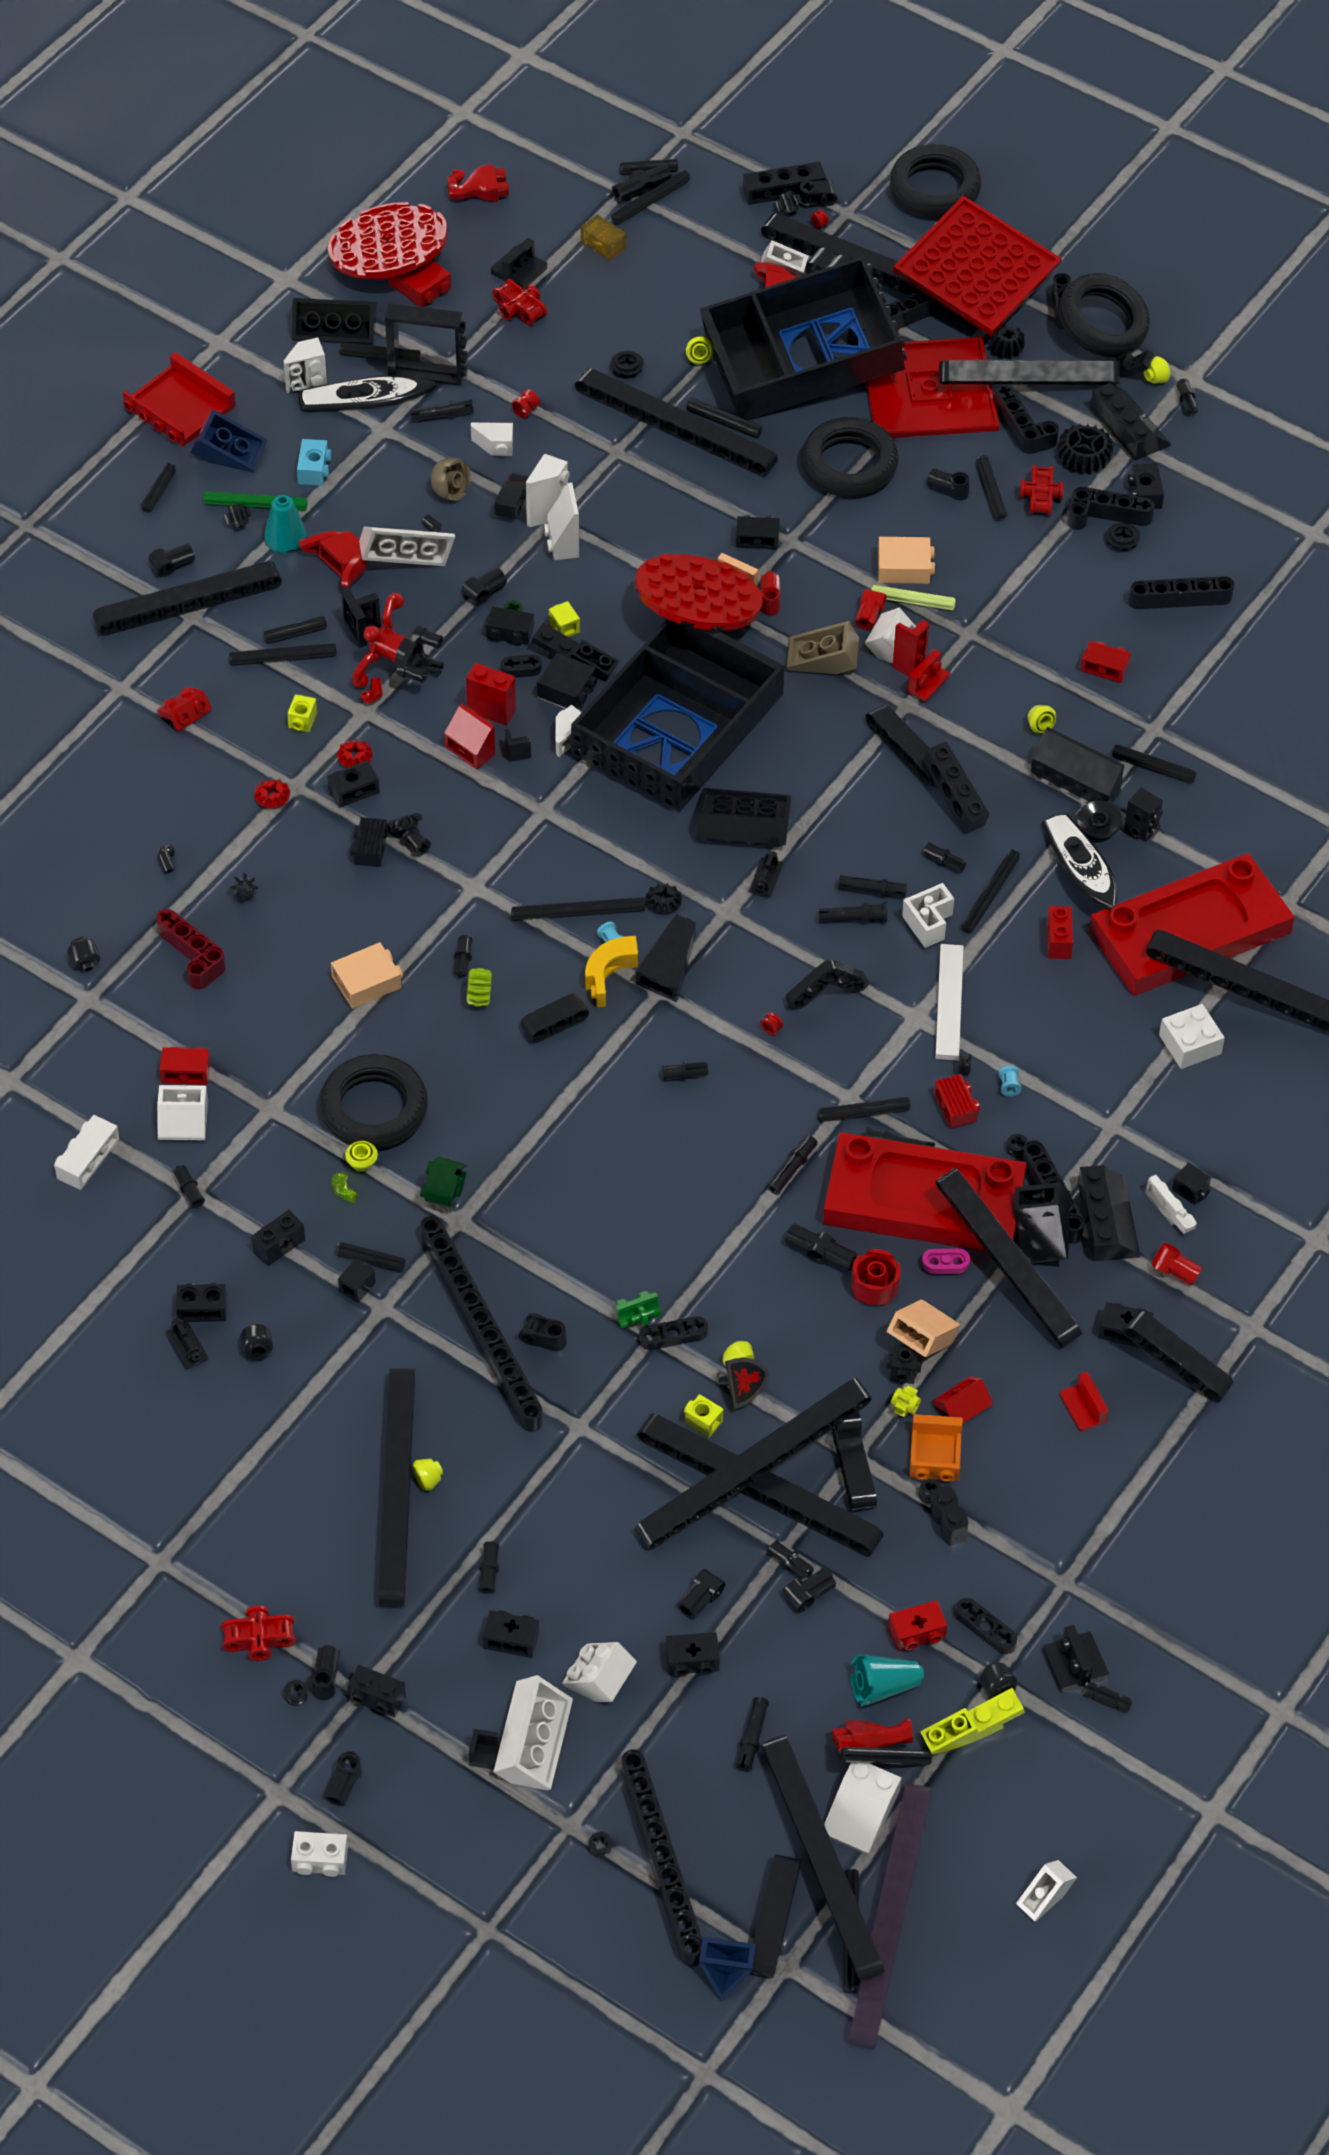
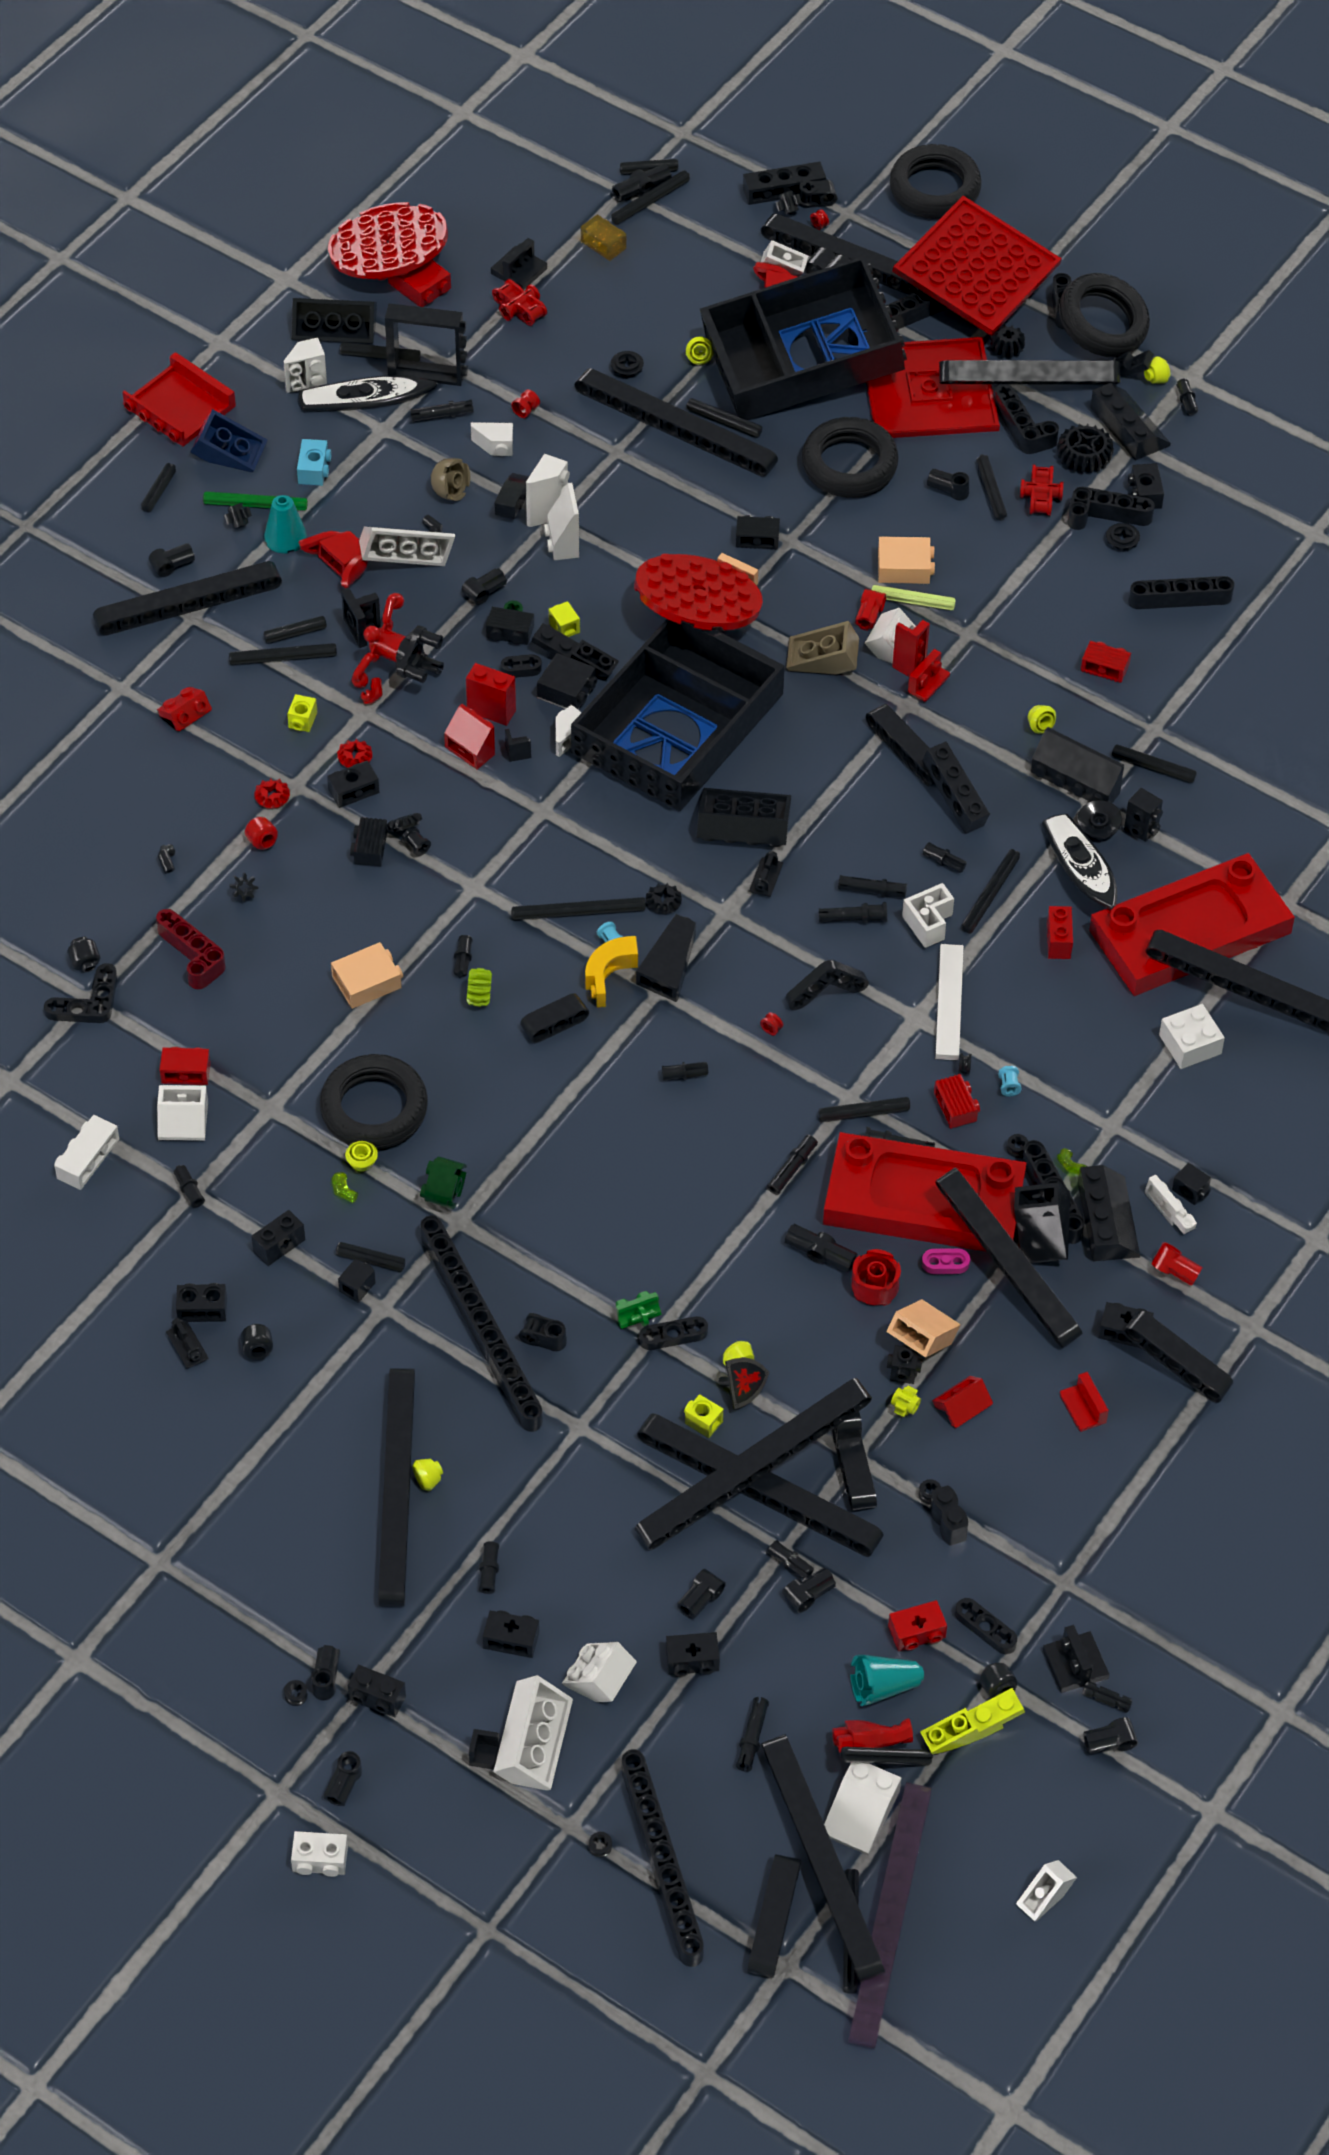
(90, 1006): none -> black beam
(261, 833): none -> red head
(266, 1632): red axle -> none
(481, 184): red hips -> none
(726, 1963): dark blue slope -> none
(770, 593): red piece -> none
(936, 1447): orange panel -> none
(1064, 1159): none -> clear neon green arm
(1117, 1735): none -> black piece

